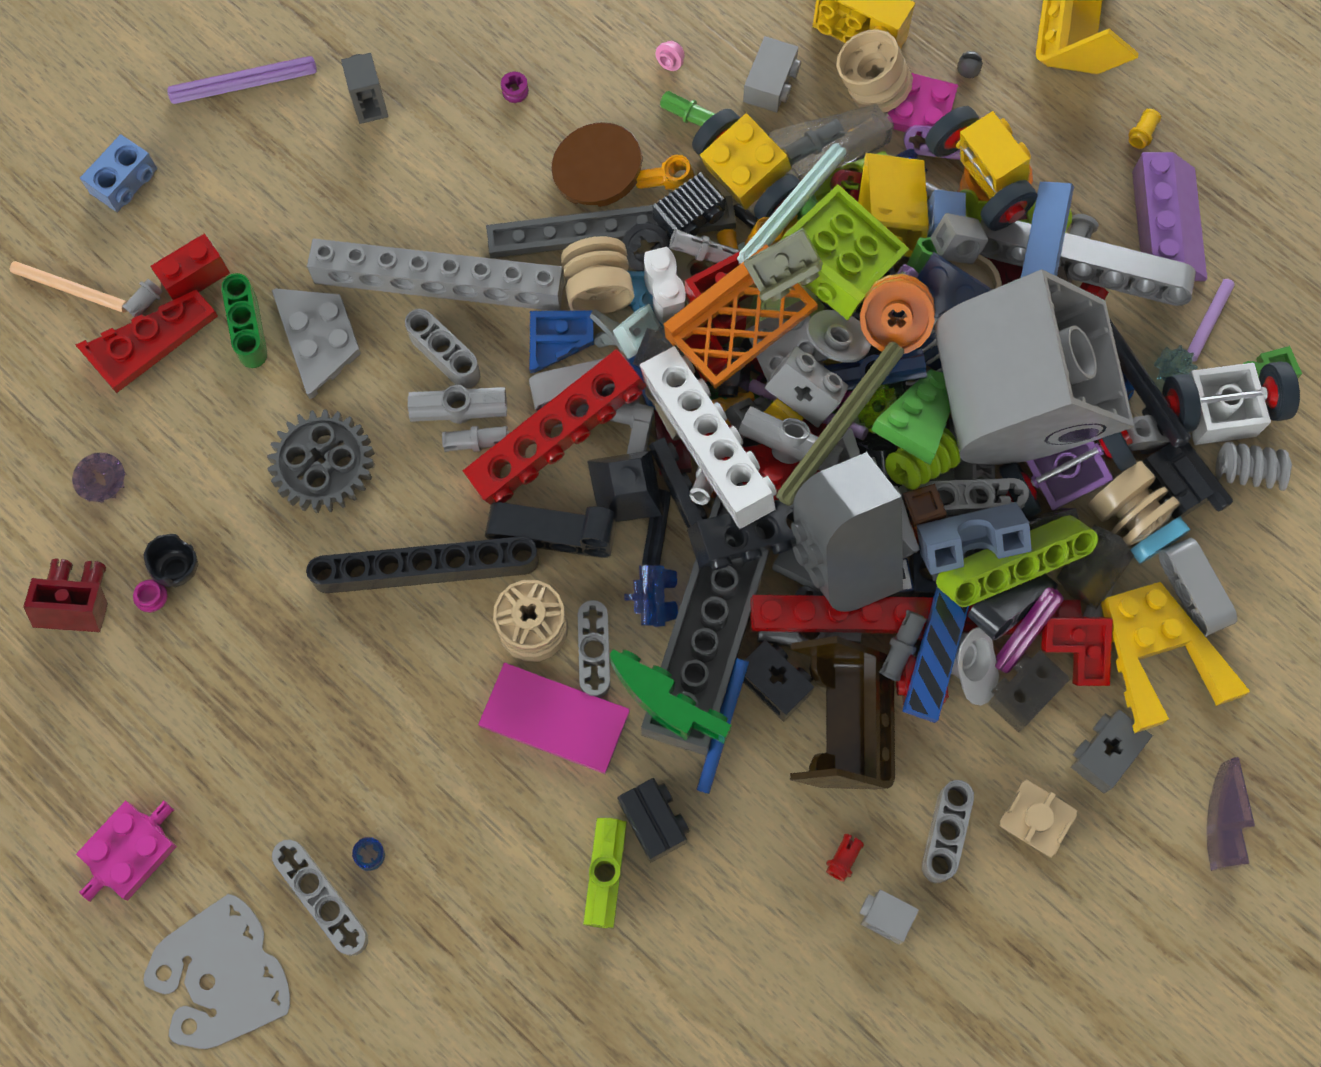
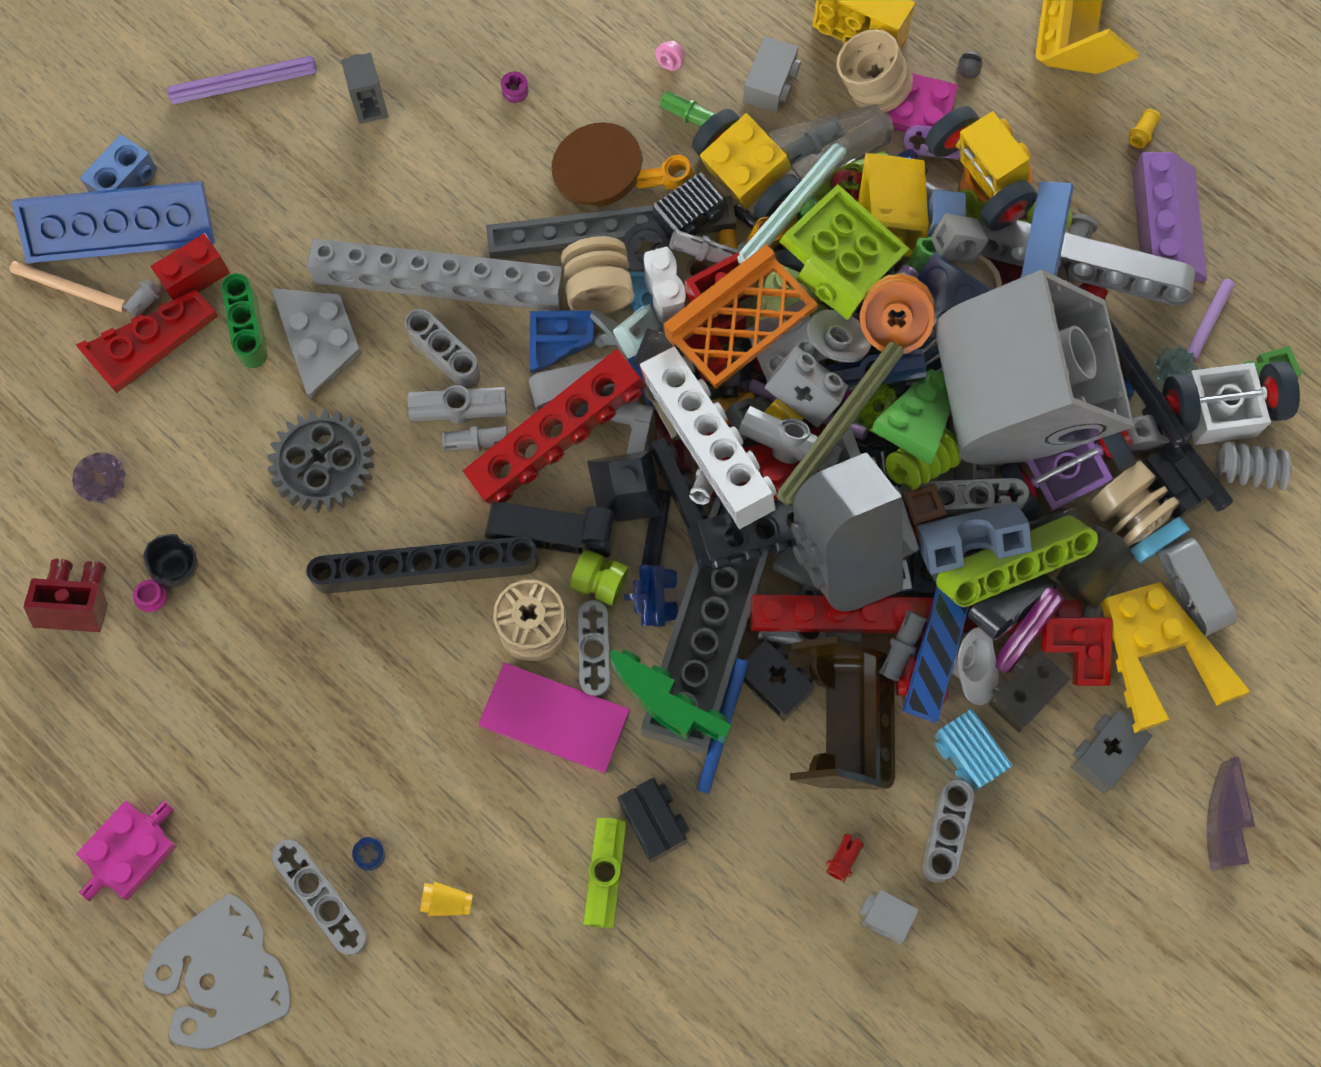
(112, 221): none -> plate
(444, 900): none -> yellow cone
(599, 577): none -> lime wheel
(784, 265): olive bracket -> none
(972, 750): none -> medium azure brick
(1038, 818): tan piece -> none

